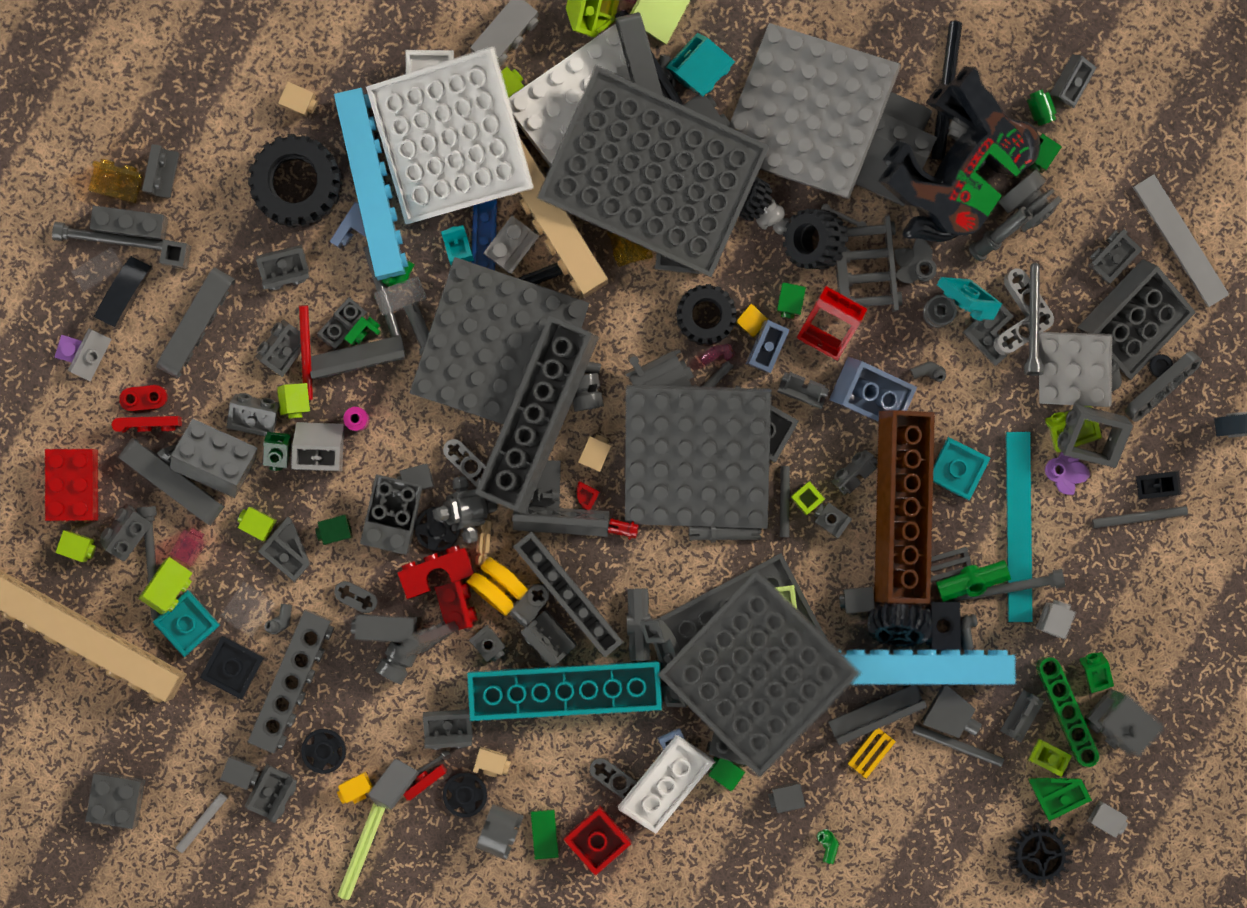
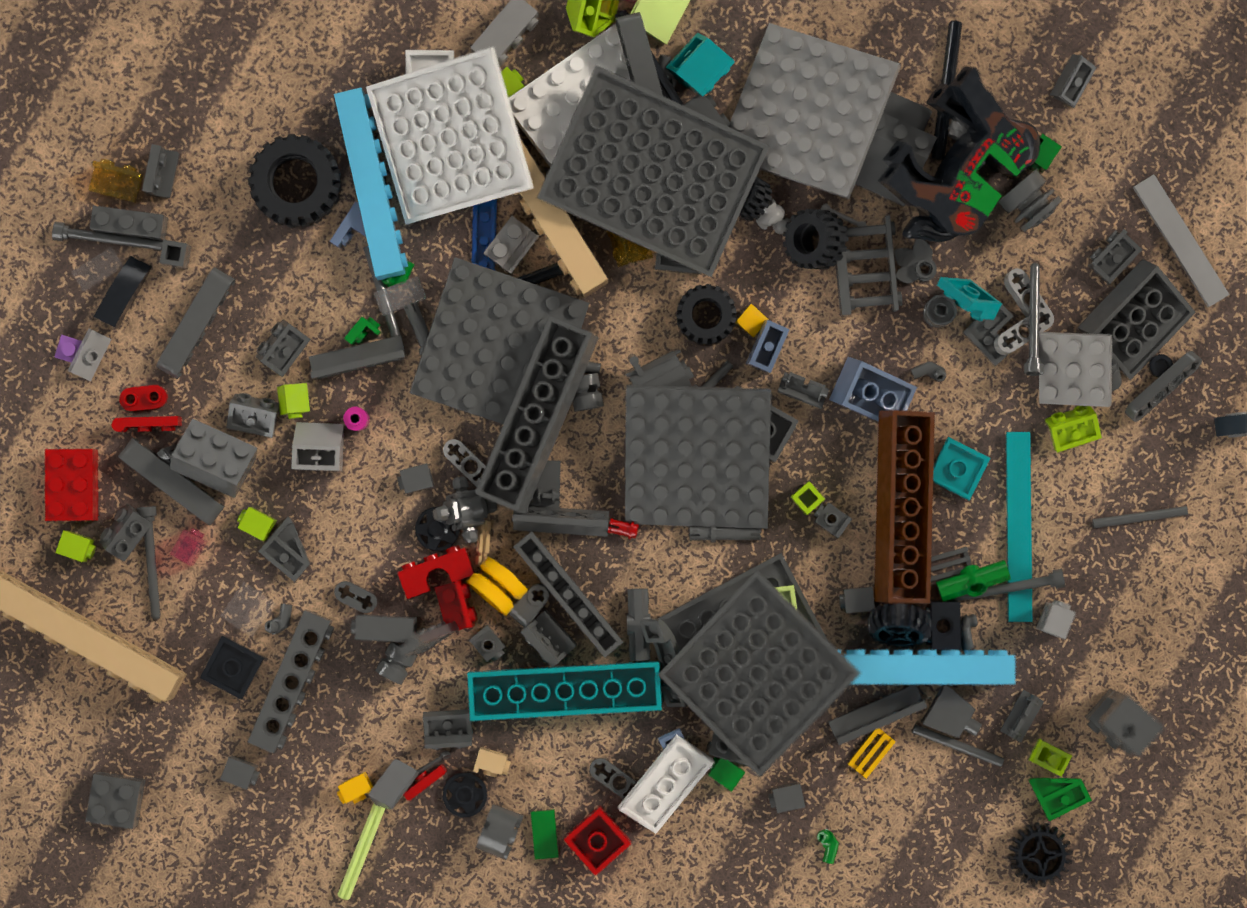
(165, 586): lime brick -> none
(186, 624): teal plate -> none
(201, 822): light grey bar -> none
(271, 793): dark grey bracket -> none
(276, 450): dark green brick -> none
(283, 267): dark grey bracket -> none
(298, 100): tan brick -> none
(305, 348): red bar -> none
(323, 751): black wheel -> none
(334, 530): dark green brick -> none
(341, 323): dark grey slope -> none
(391, 514): dark grey slope -> none
(457, 244): teal bracket -> none
(586, 495): red tile -> none
(595, 452): tan brick -> none
(716, 351): clear pink arm -> none
(784, 500): dark grey bar -> none
(790, 300): green brick -> none
(840, 307): red window -> none
(846, 478): dark grey hinge -> none
(993, 239): dark grey pin -> none
(1041, 107): green brick -> none
(1070, 473): medium lavender plate -> none
(1075, 720): green beam -> none
(1097, 672): green bracket -> none
(1108, 819): light grey brick -> none
(1114, 445): dark grey window -> none
(1158, 485): black slope -> none

